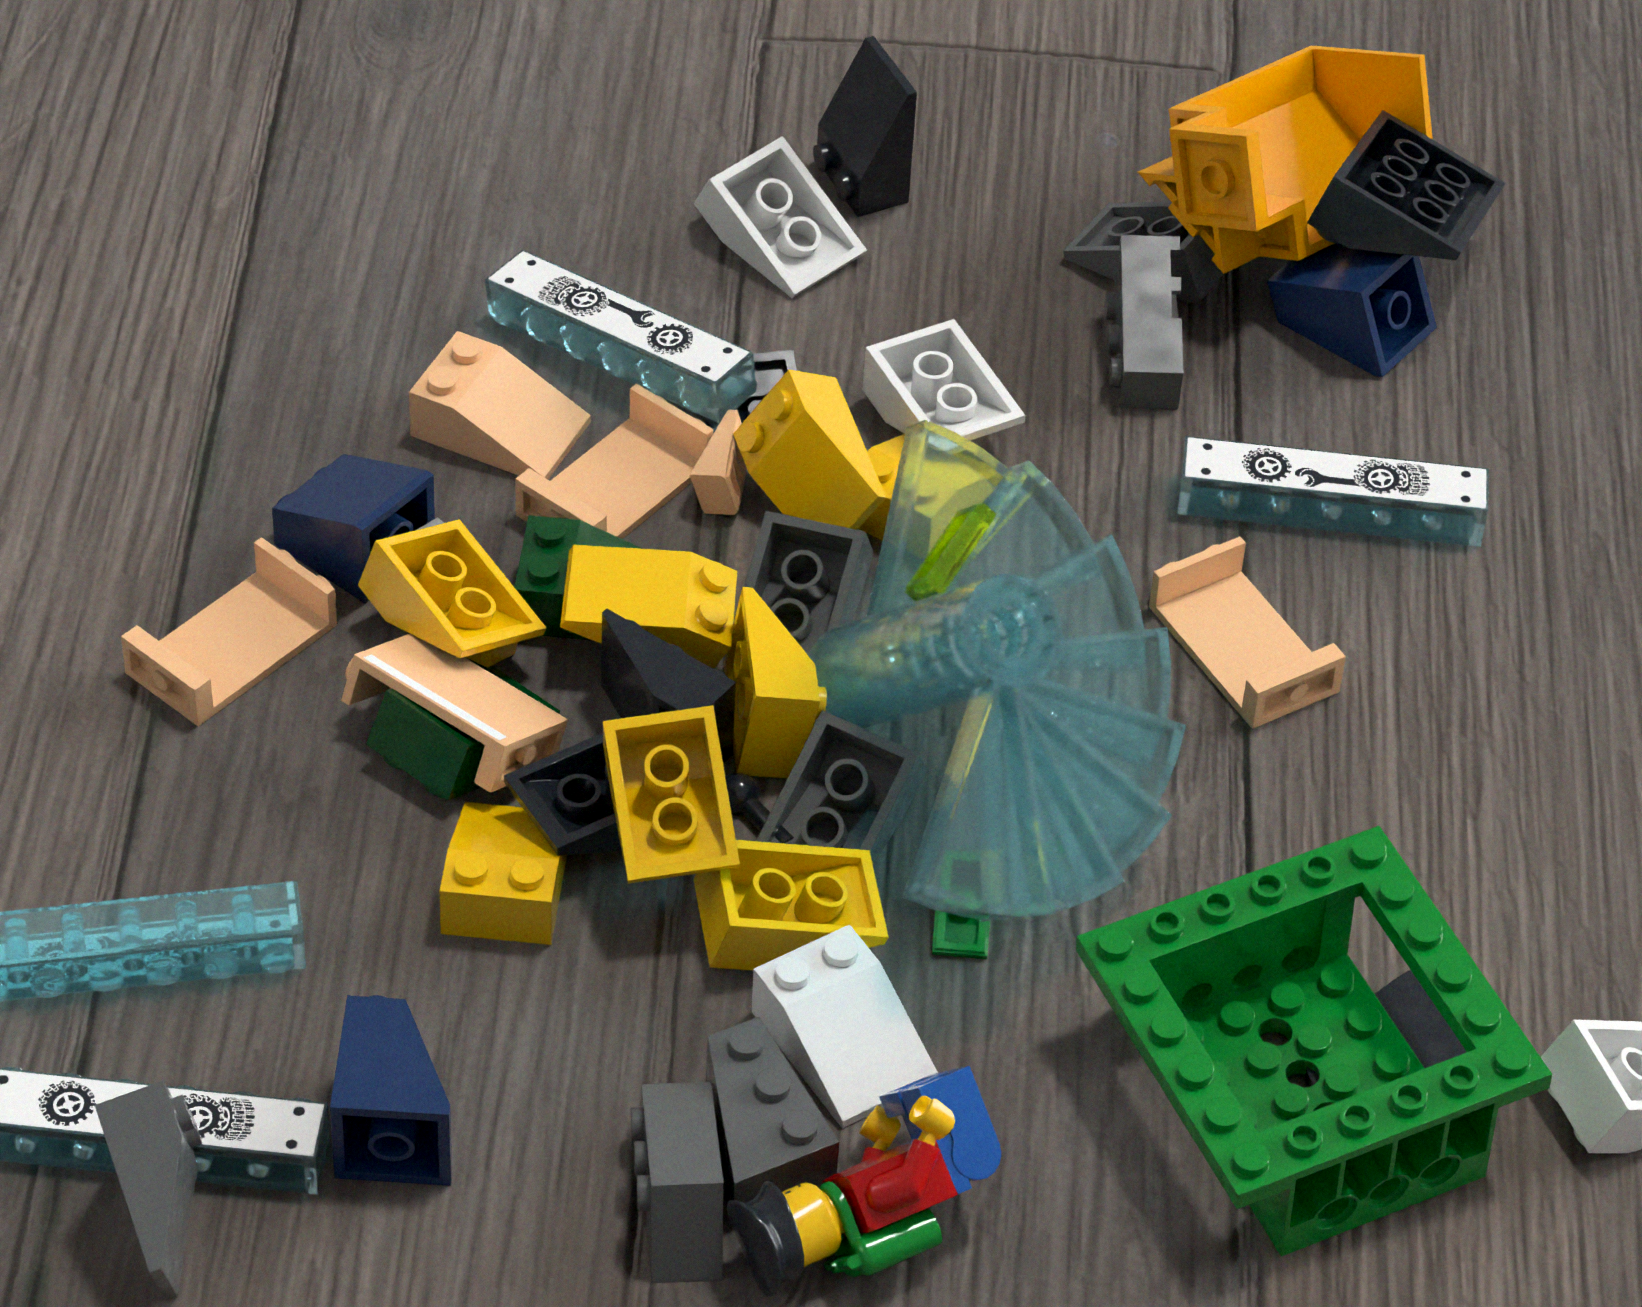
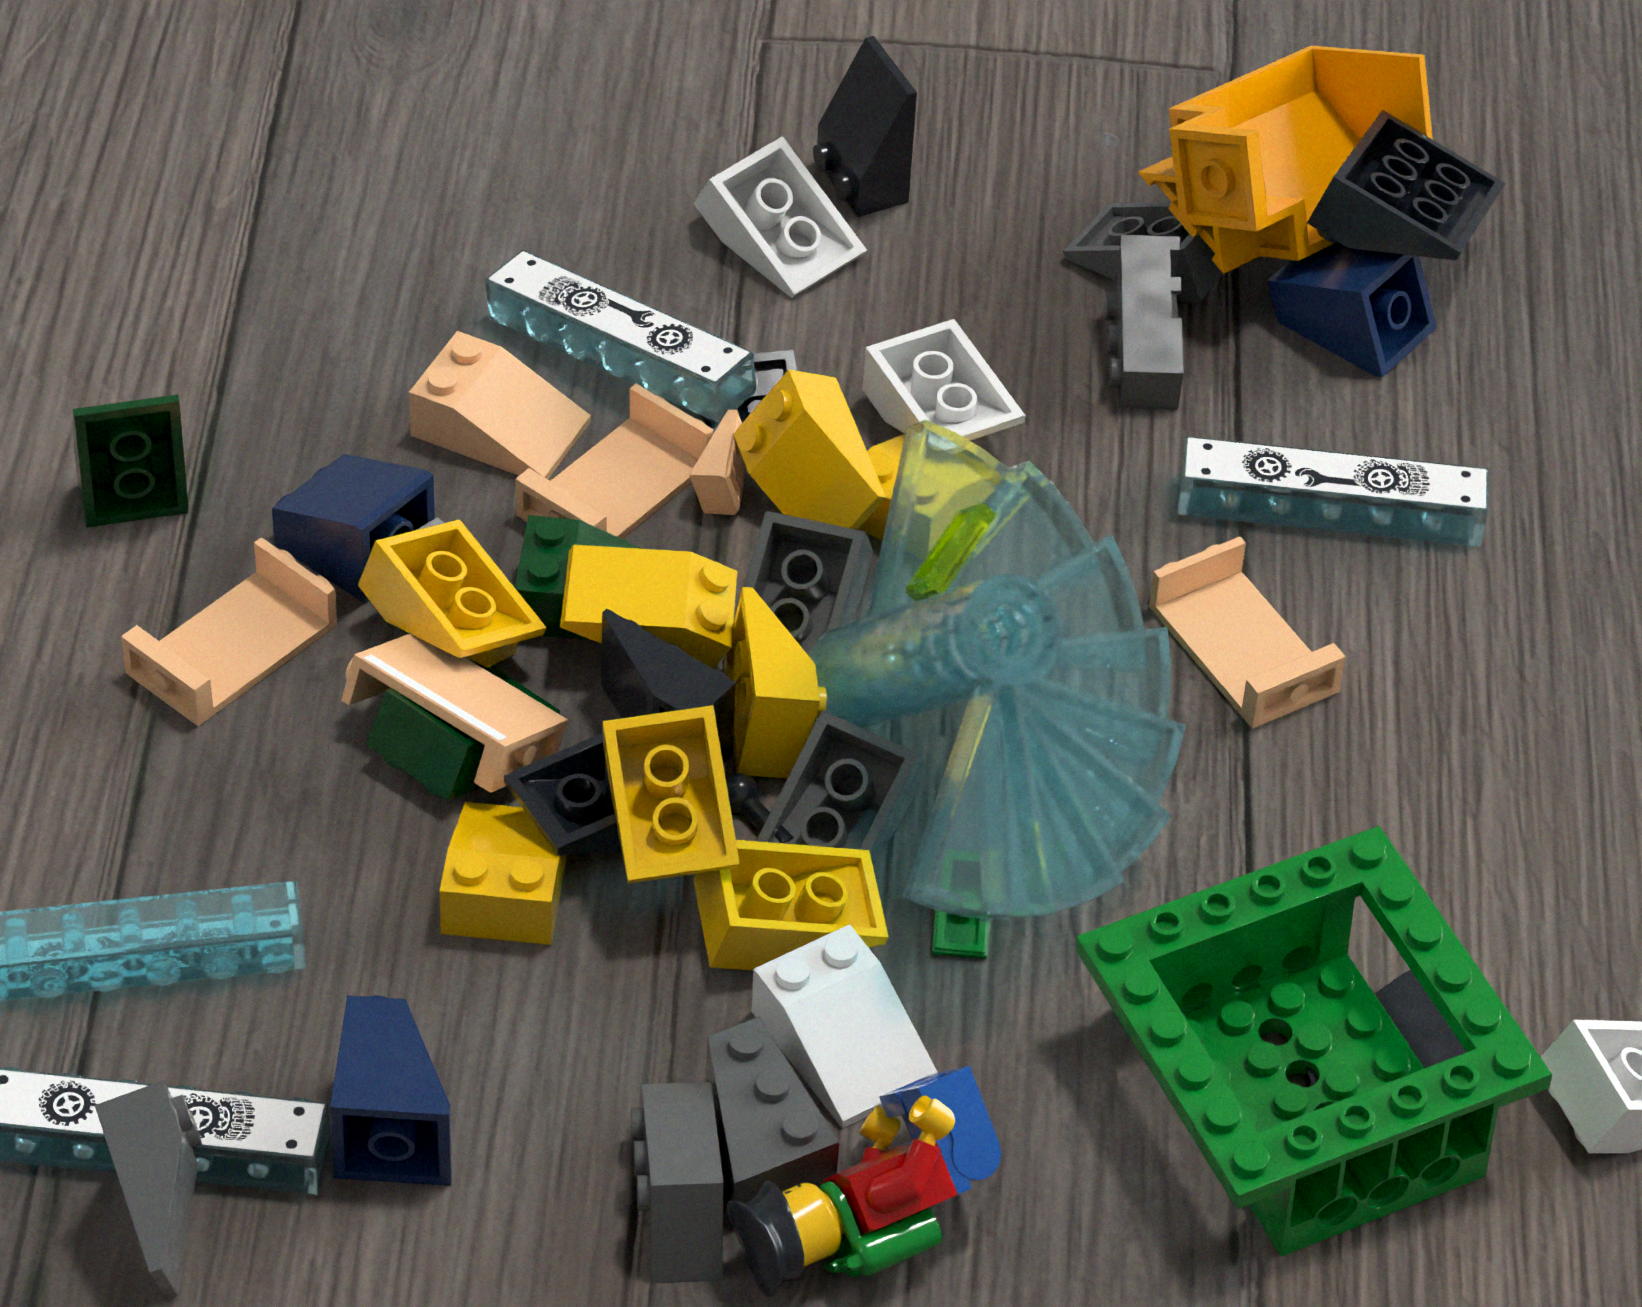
(130, 460): none -> dark green slope

